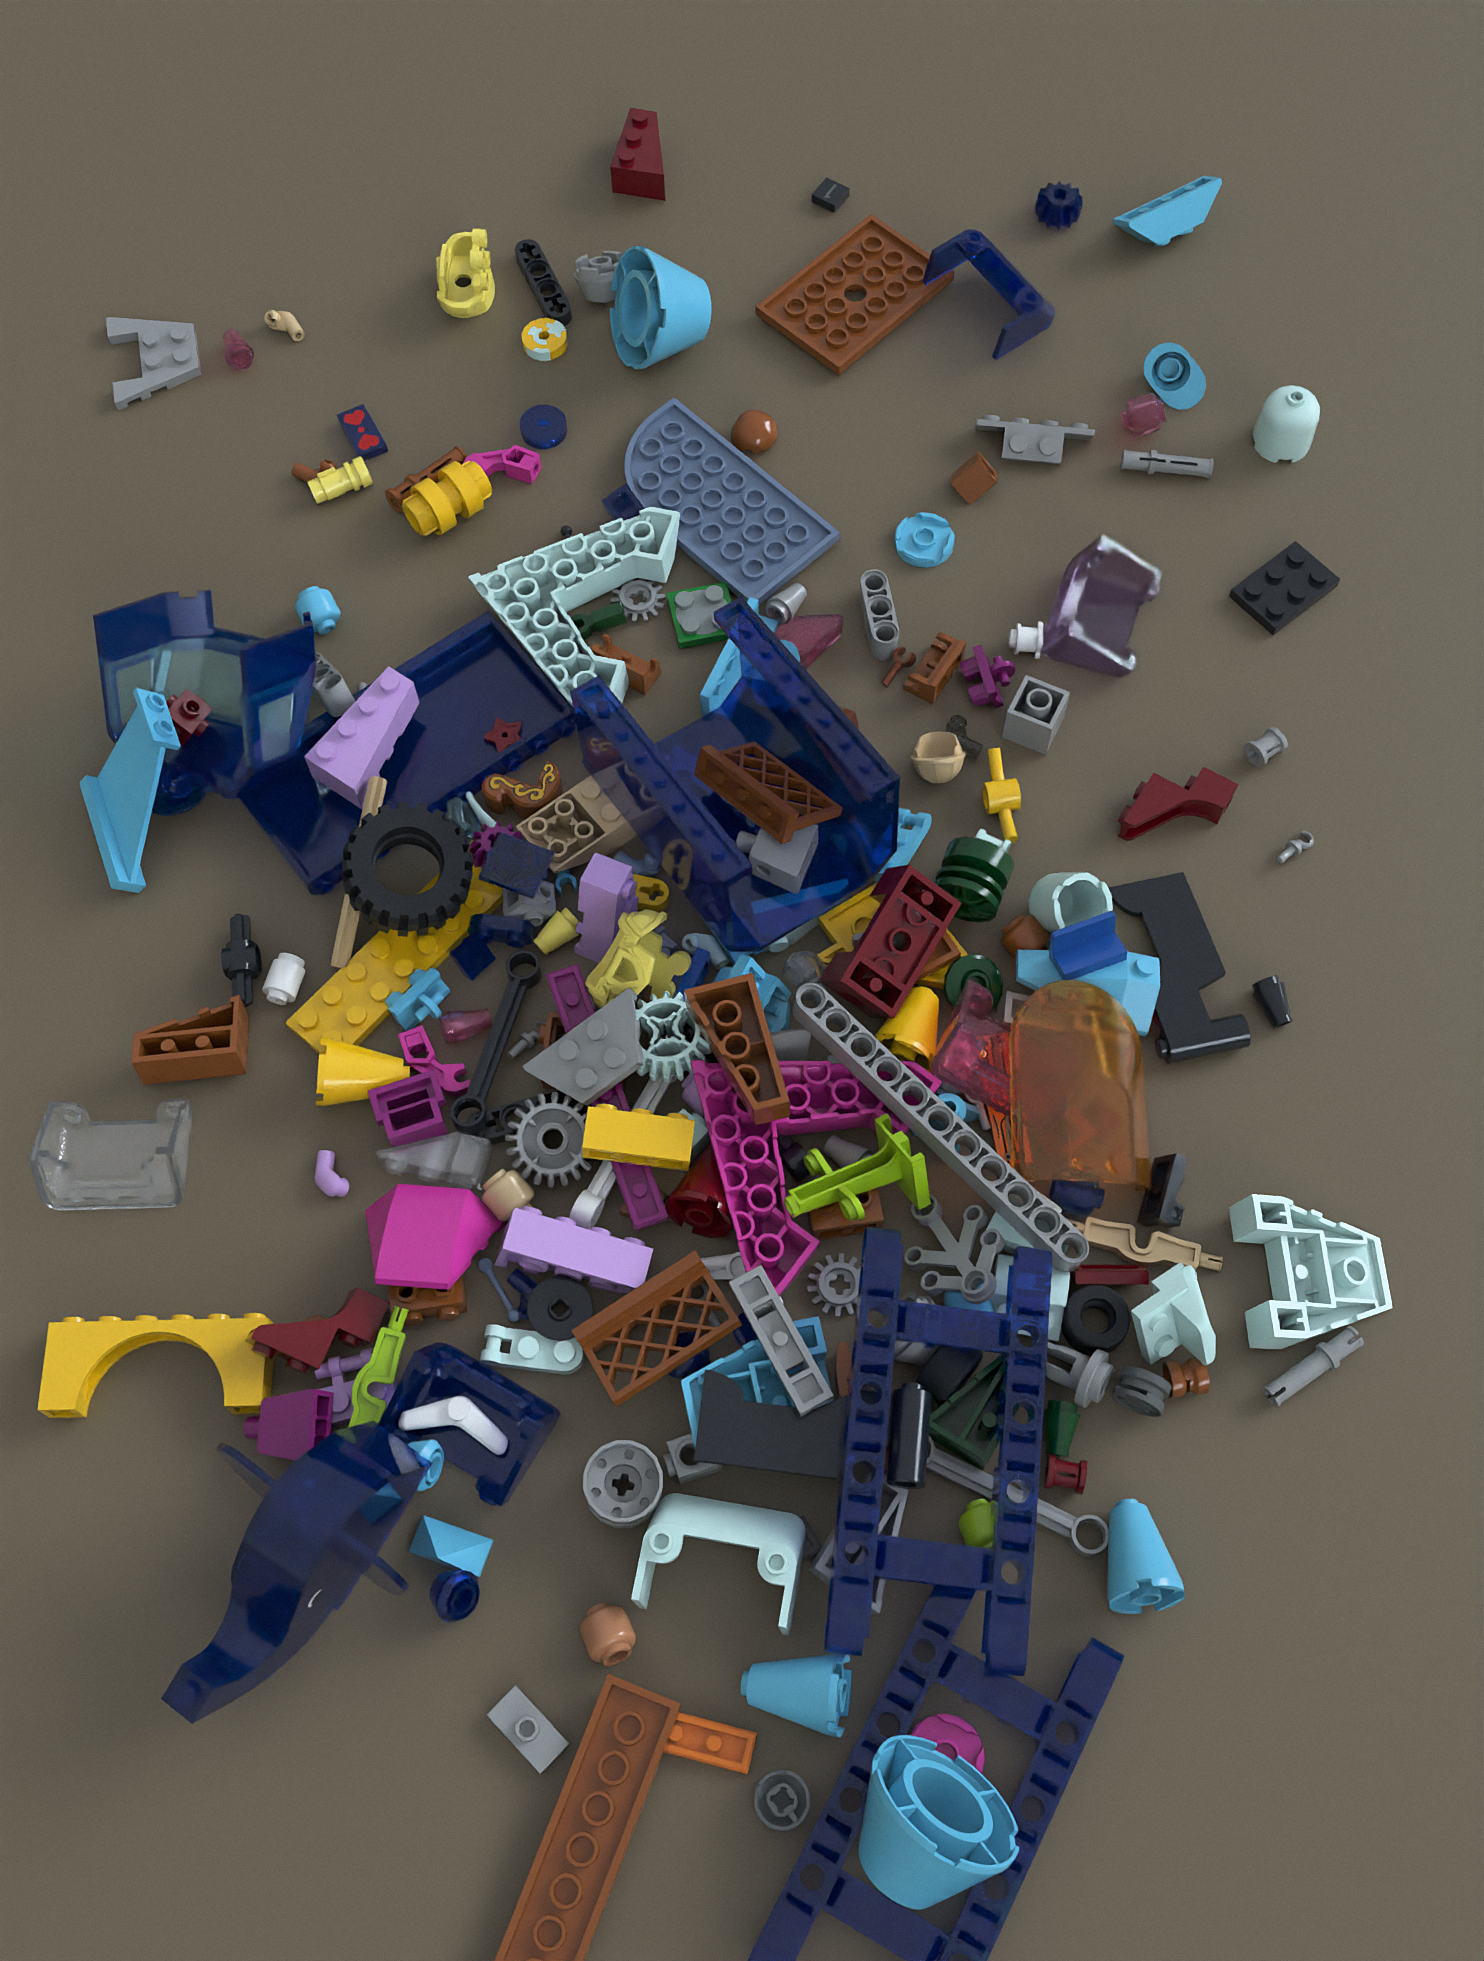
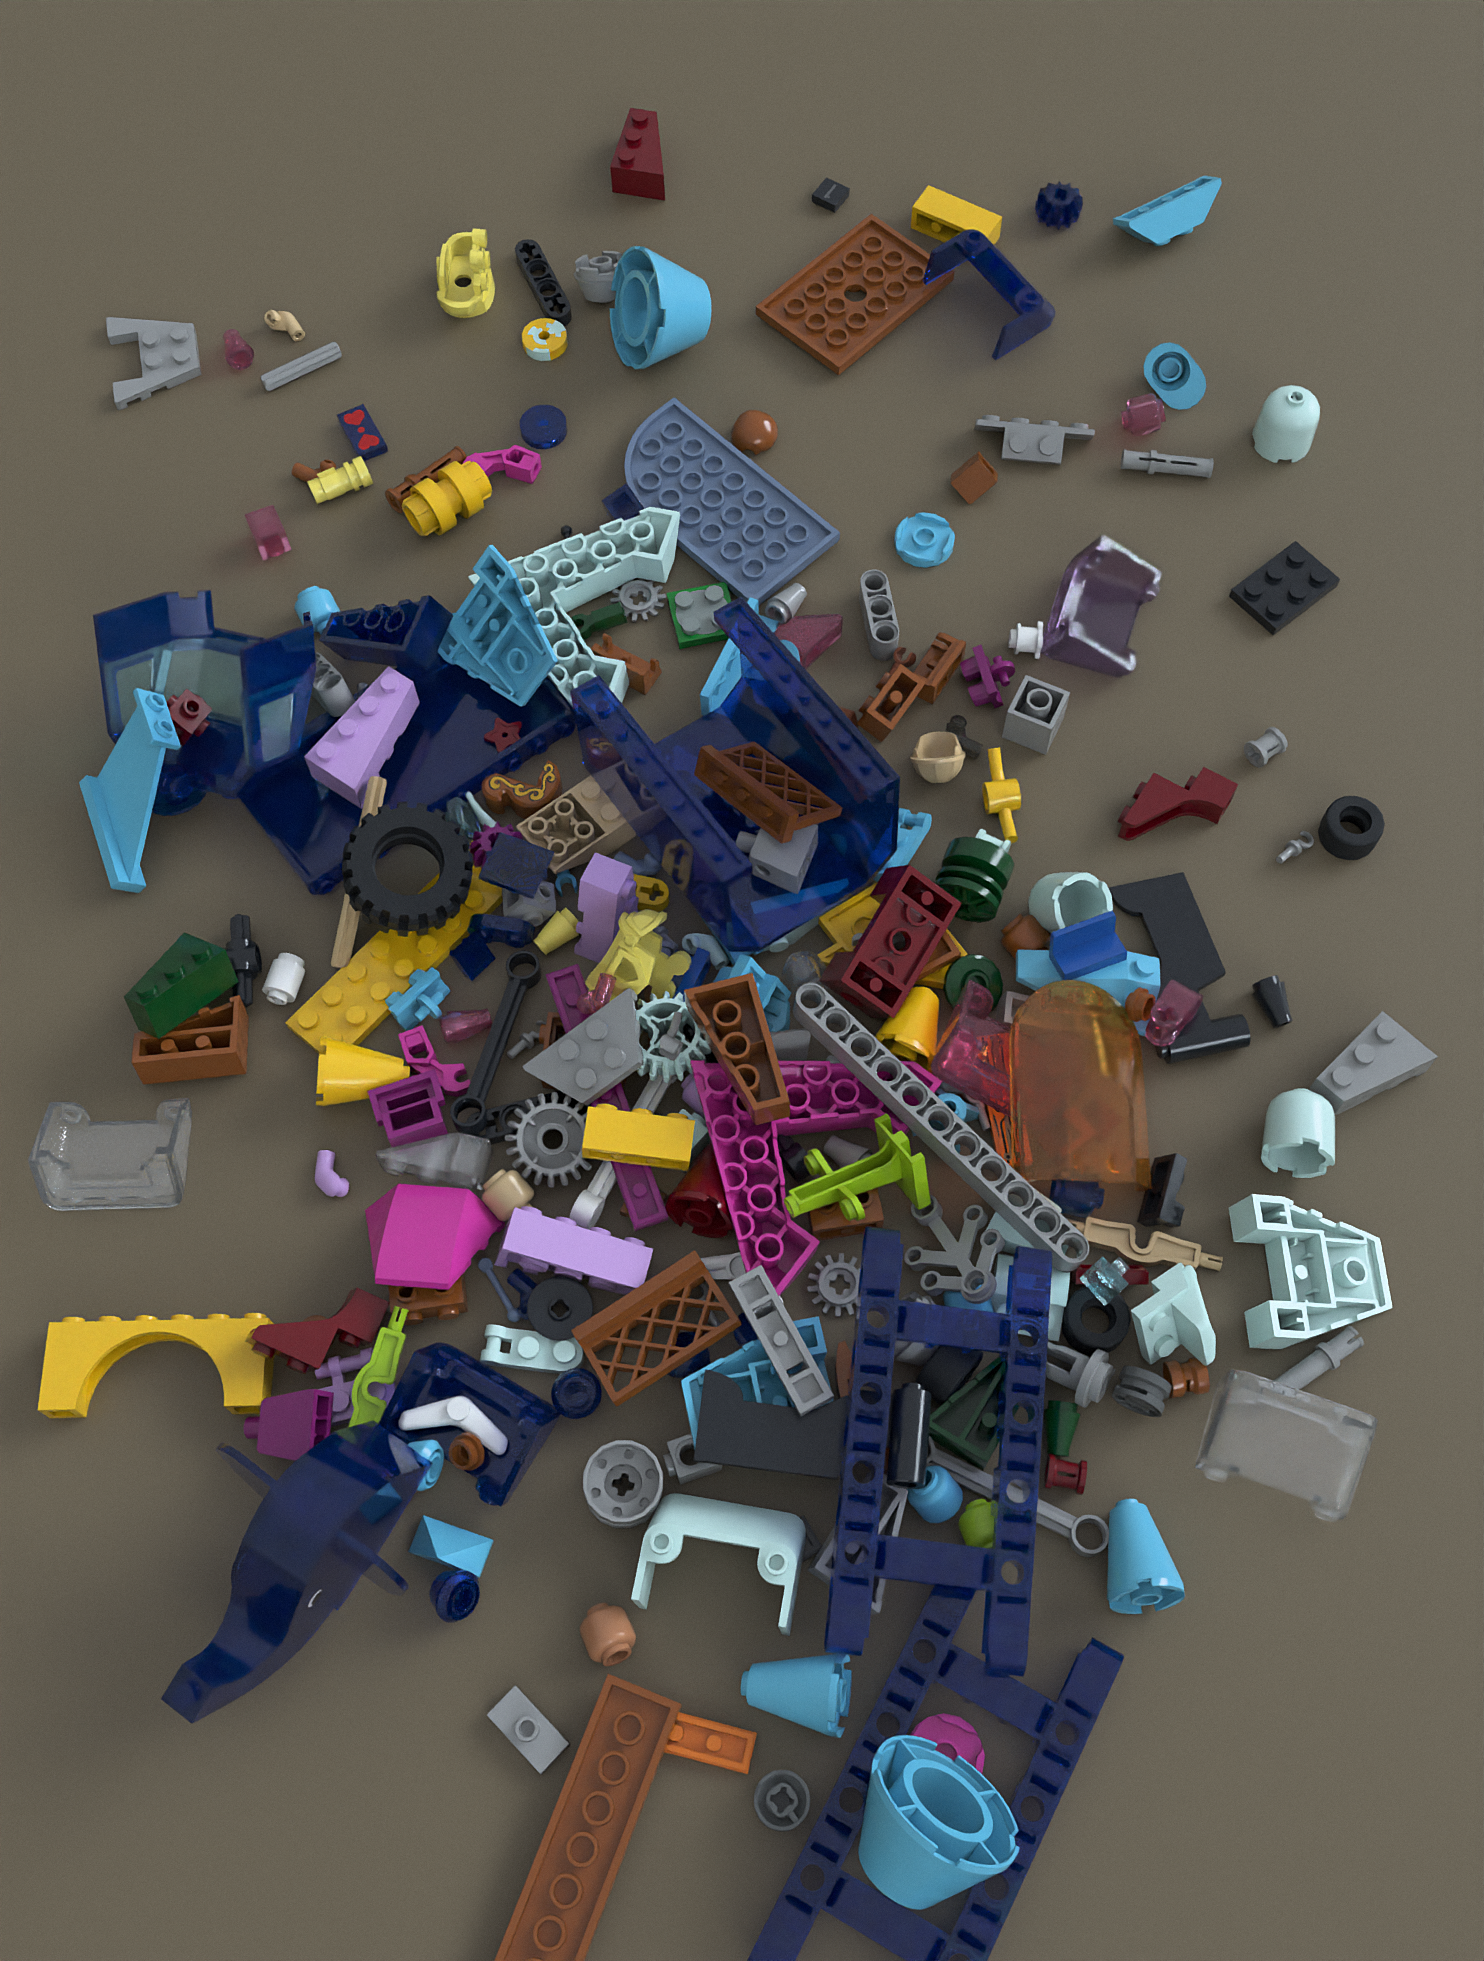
(179, 985): none -> dark green wedge
(268, 532): none -> clear pink brick
(300, 366): none -> light grey axle
(392, 635): none -> clear blue wedge
(466, 1452): none -> dark orange plate
(499, 633): none -> medium azure wedge
(576, 1393): none -> clear blue cone
(595, 999): none -> clear pink arm
(669, 1045): none -> light grey hand
(891, 702): none -> dark orange brick
(939, 1497): none -> medium azure head
(946, 216): none -> yellow brick
(1105, 1279): none -> clear light blue tile
(1139, 1004): none -> dark orange plate
(1171, 1013): none -> clear pink piece
(1286, 1441): none -> clear windscreen
(1299, 1134): none -> light aqua cylinder
(1356, 811): none -> black tyre
(1372, 1063): none -> light grey wedge

